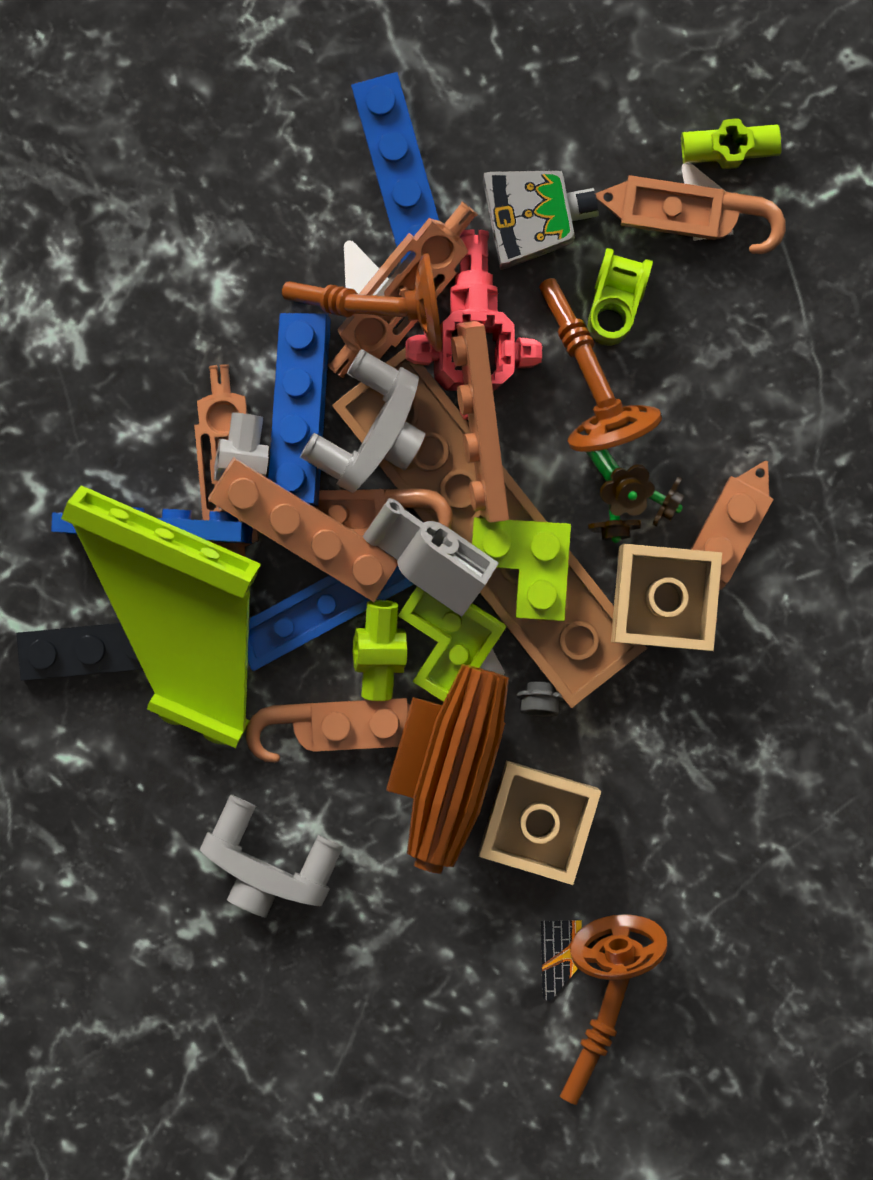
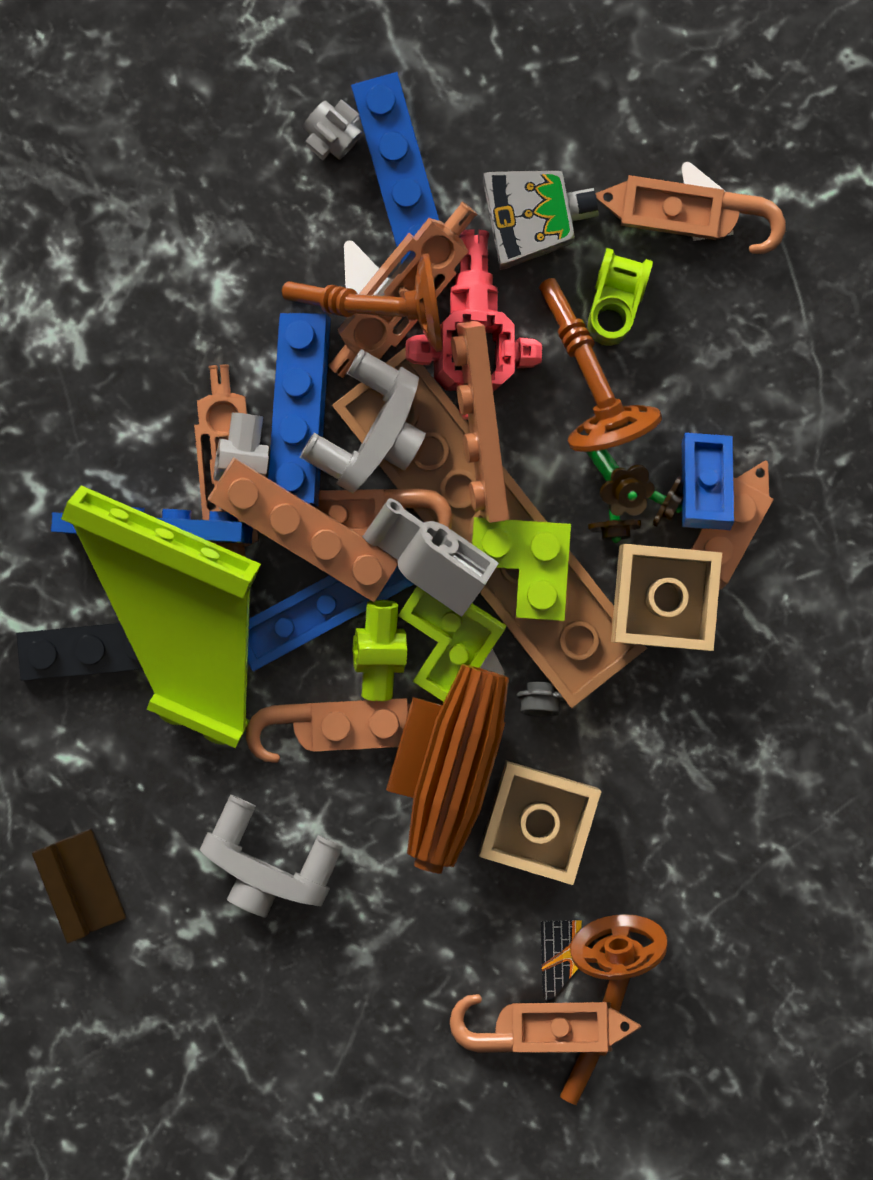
(79, 885): none -> dark brown panel
(332, 129): none -> light grey gear
(544, 1027): none -> nougat plate
(707, 481): none -> blue plate
(756, 143): lime axle -> none

